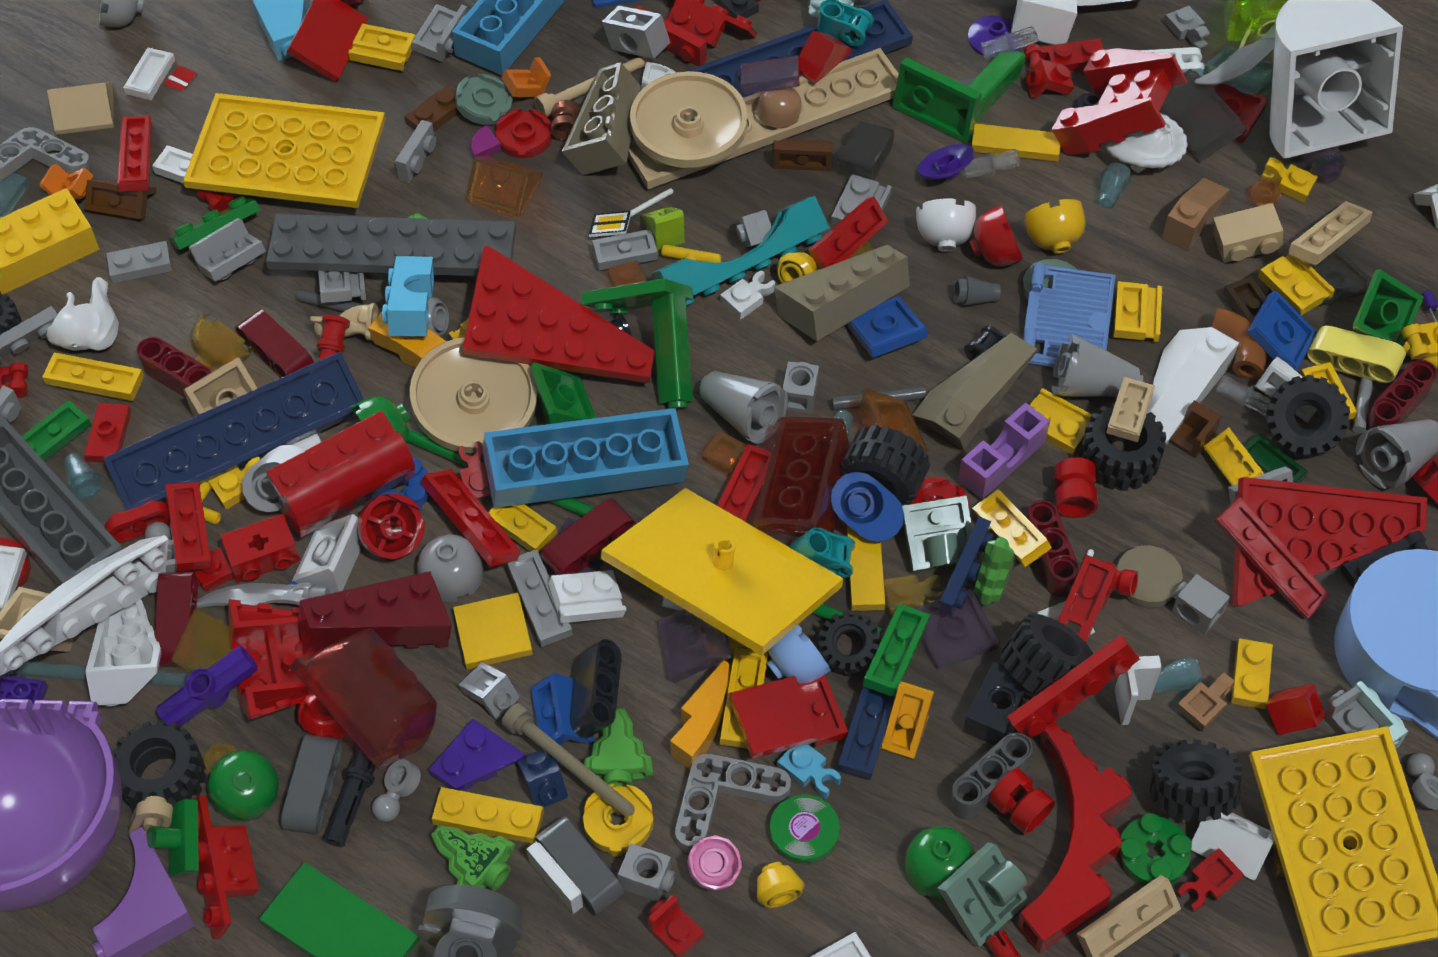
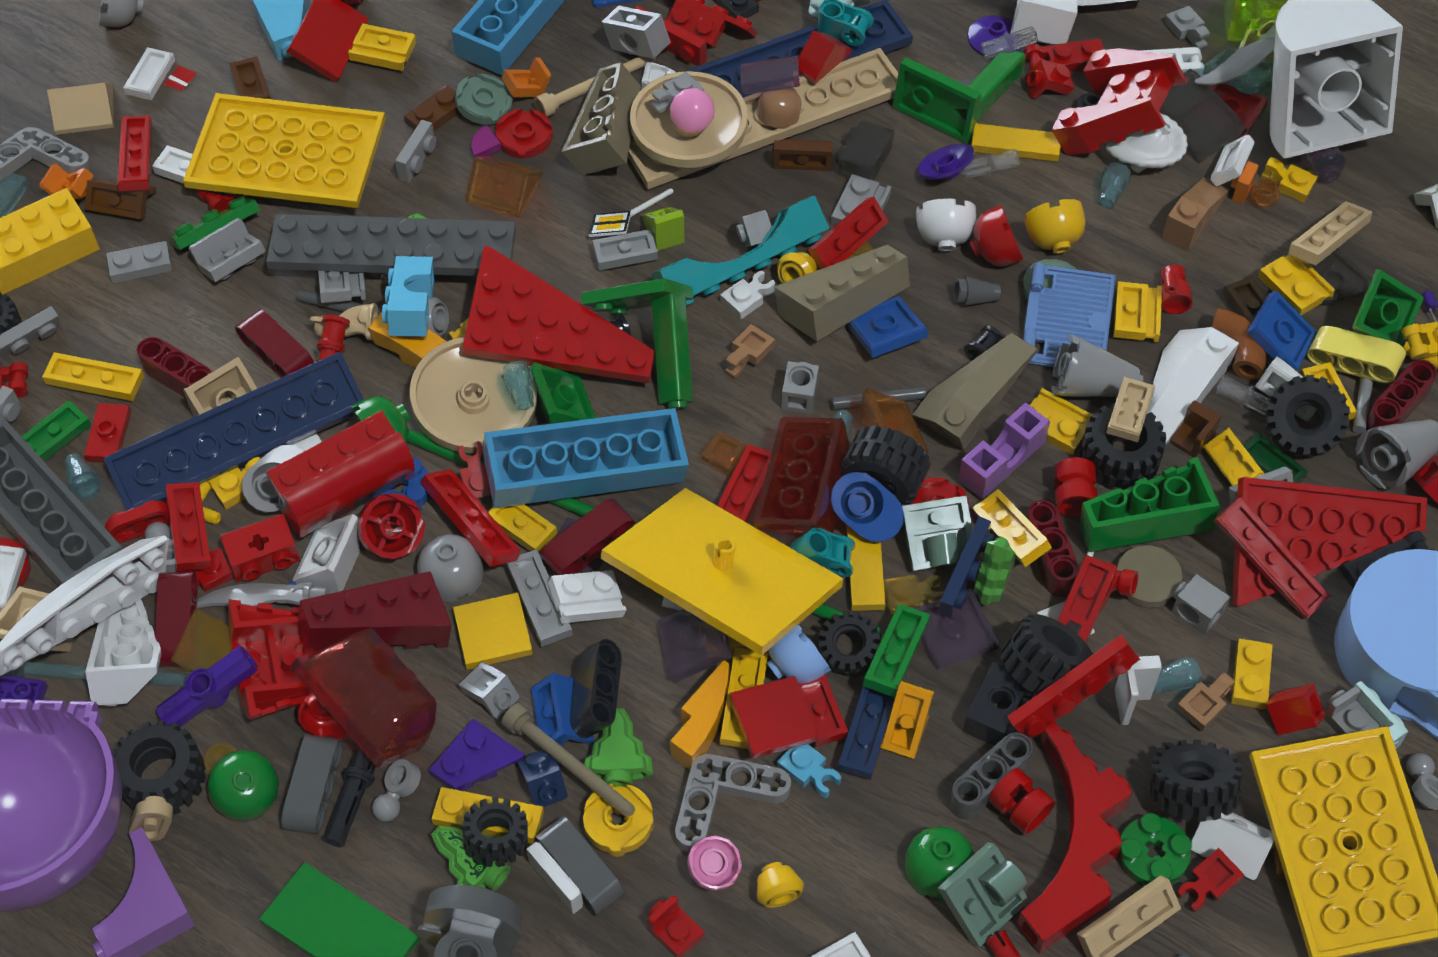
(85, 325): white piece -> none
(179, 838): green tile -> none
(216, 343): clear yellow cylinder -> none
(224, 868): red bracket -> none
(249, 78): none -> reddish brown plate
(436, 33): light grey bracket -> none
(495, 848): none -> black tyre
(519, 383): none -> clear light blue cone
(564, 116): copper wheel -> none
(626, 274): clear orange plate -> none
(640, 859): light grey brick -> none
(666, 94): none -> light grey plate
(682, 253): yellow piece -> none
(692, 110): none -> bright pink hair
(745, 403): light grey cone -> none
(749, 346): none -> medium nougat plate
(804, 829): green tile -> none
(1151, 510): none -> green wedge
(1175, 290): none -> red piece
(1232, 160): none -> white tile
(1244, 182): none -> orange plate
(1248, 233): tan brick -> none

